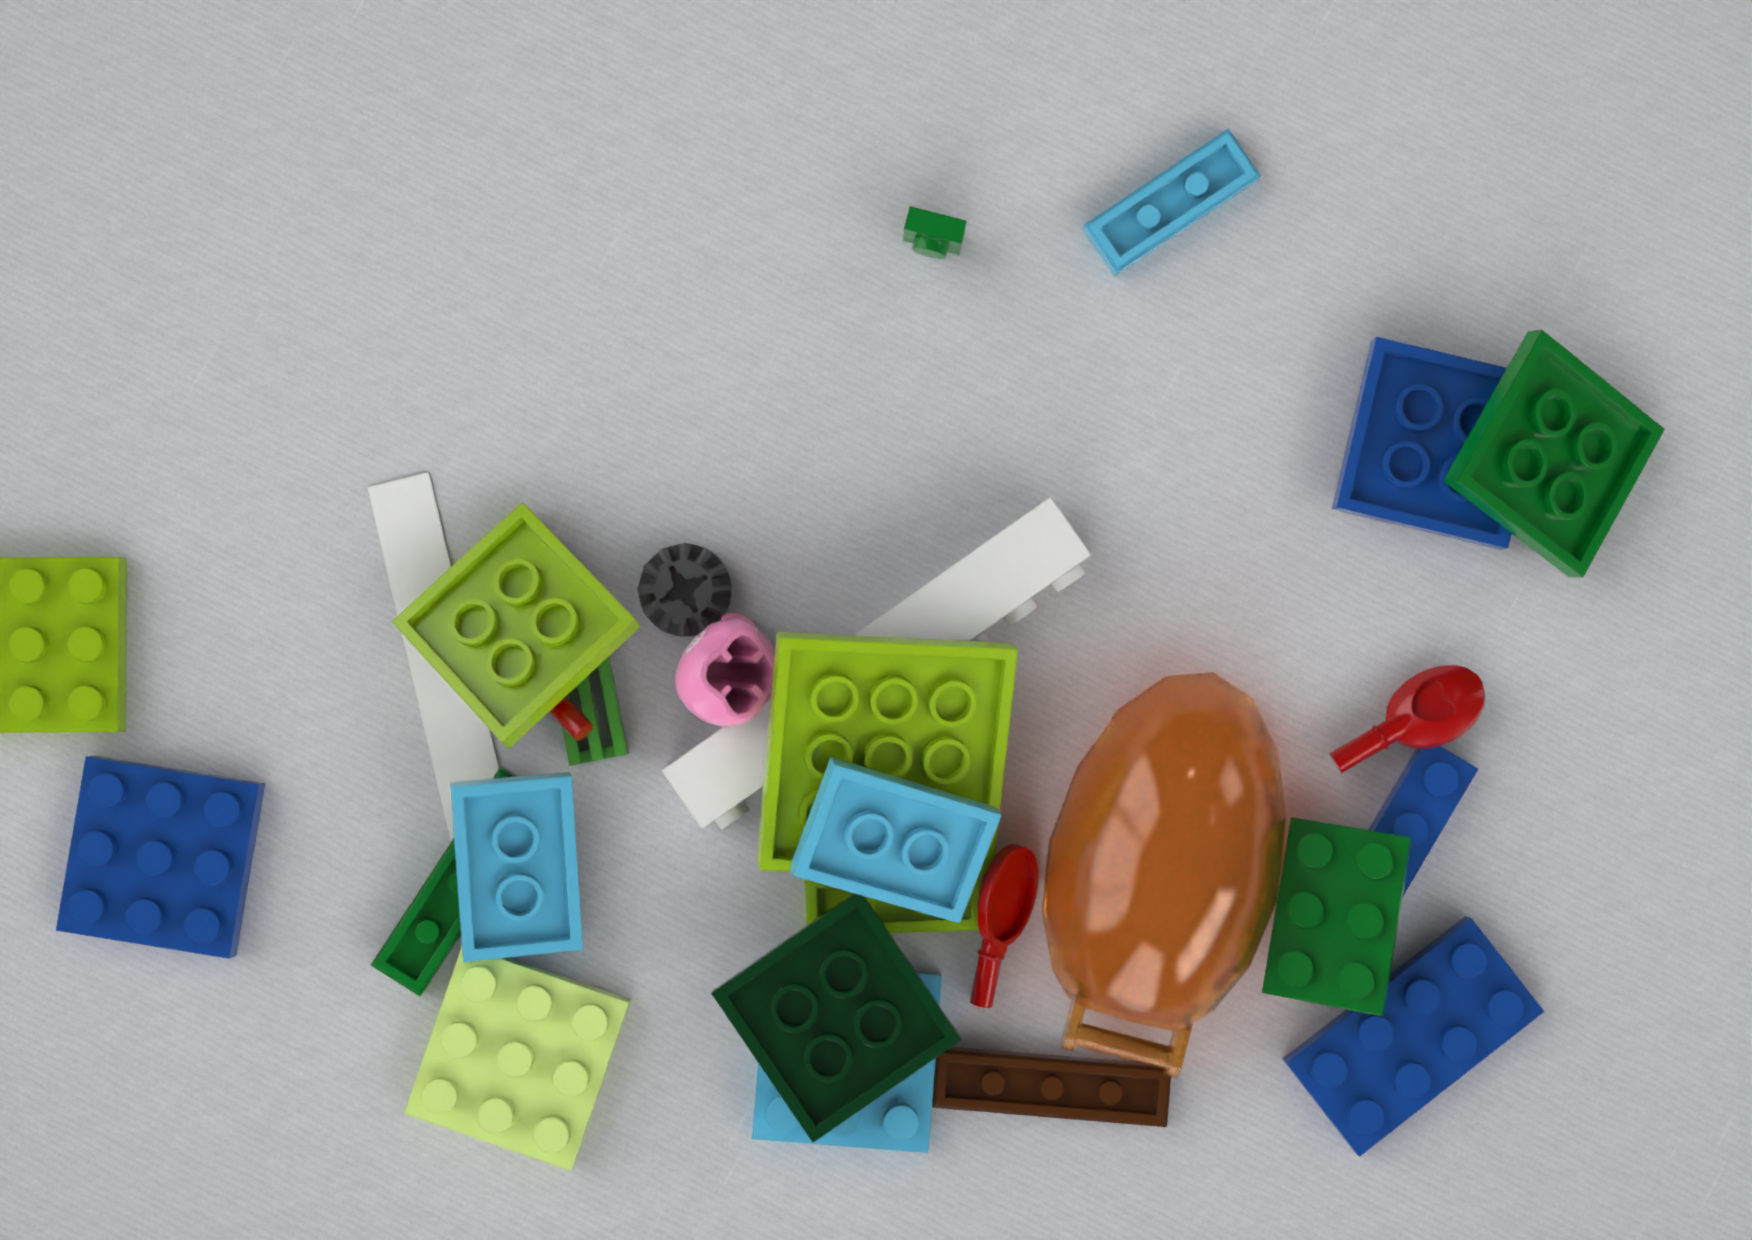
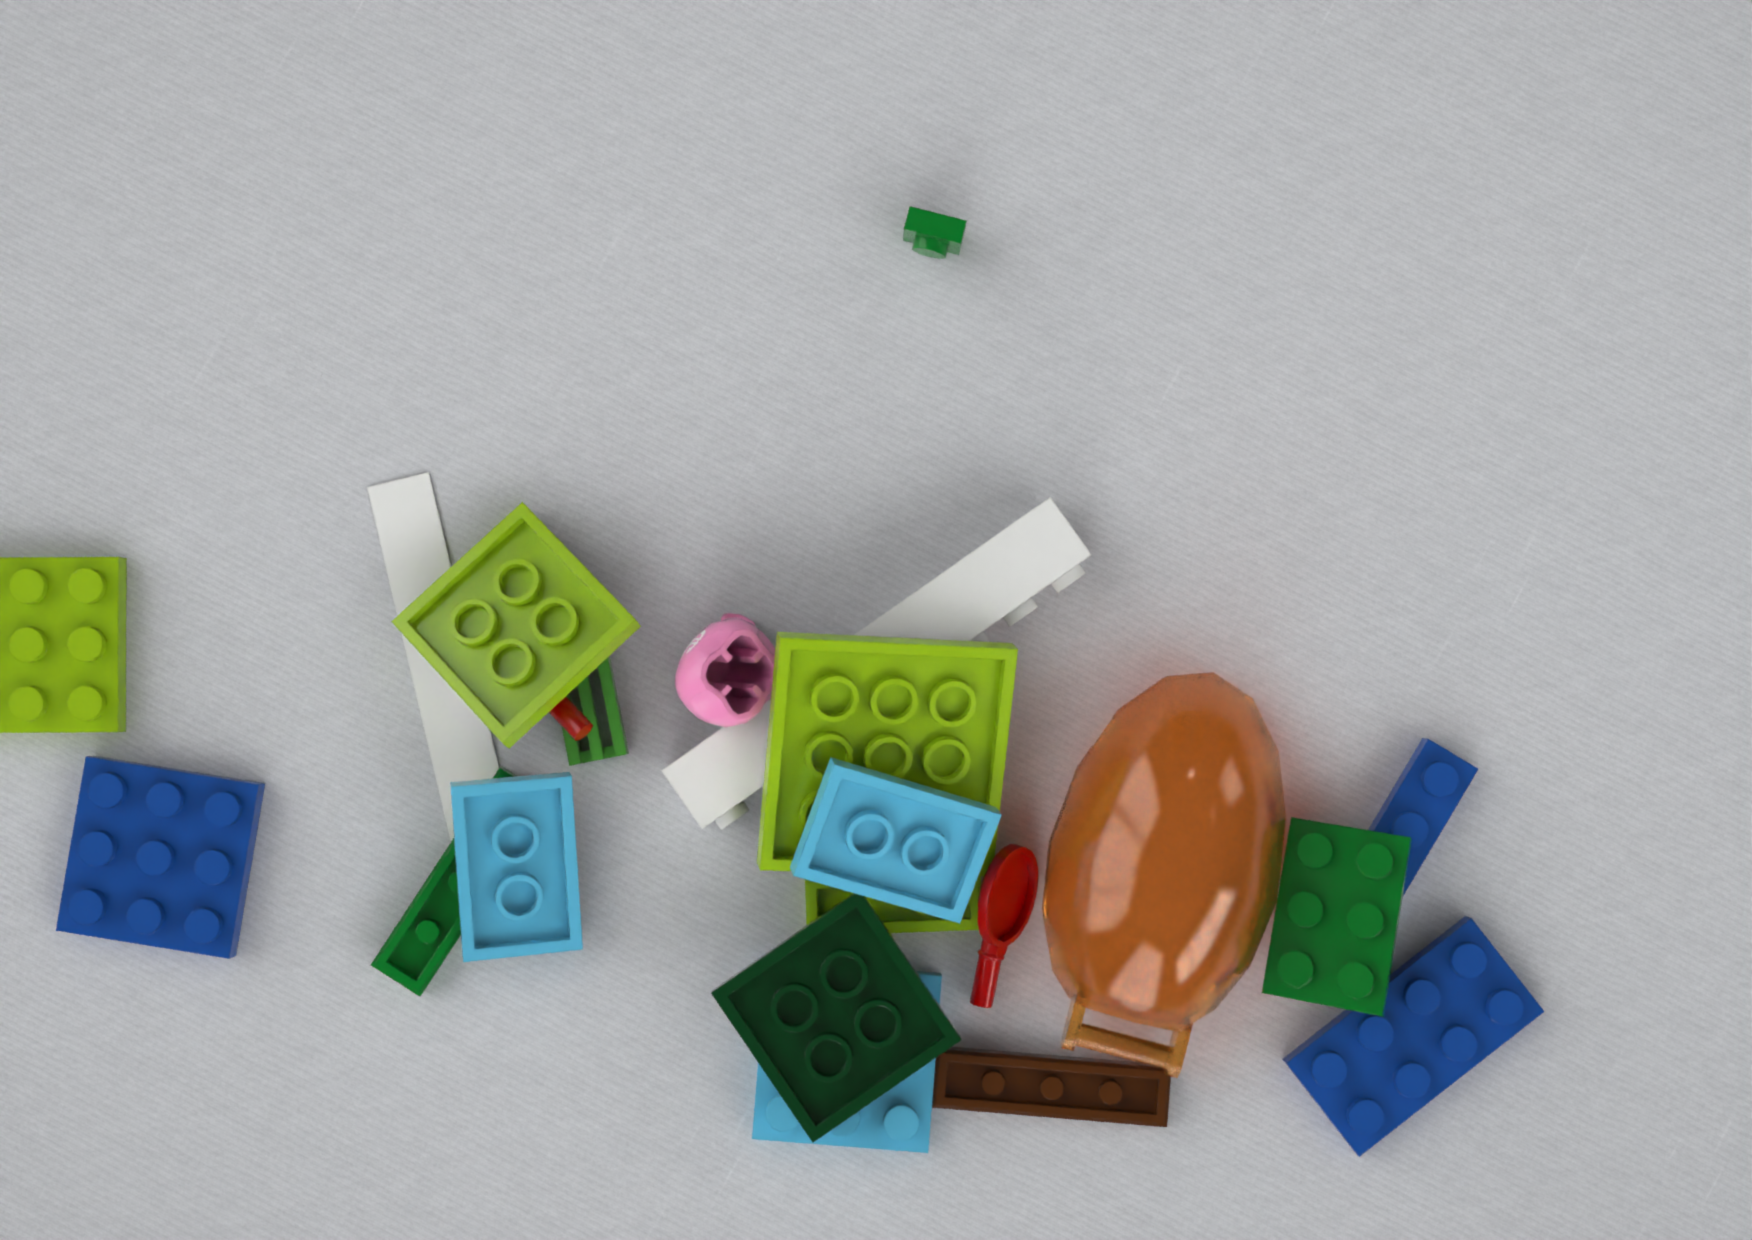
(518, 1058): yellowish green plate -> none
(711, 597): dark grey gear -> none
(1171, 202): medium azure tile -> none
(1407, 434): blue plate -> none
(1421, 714): red piece -> none
(1554, 454): green plate -> none

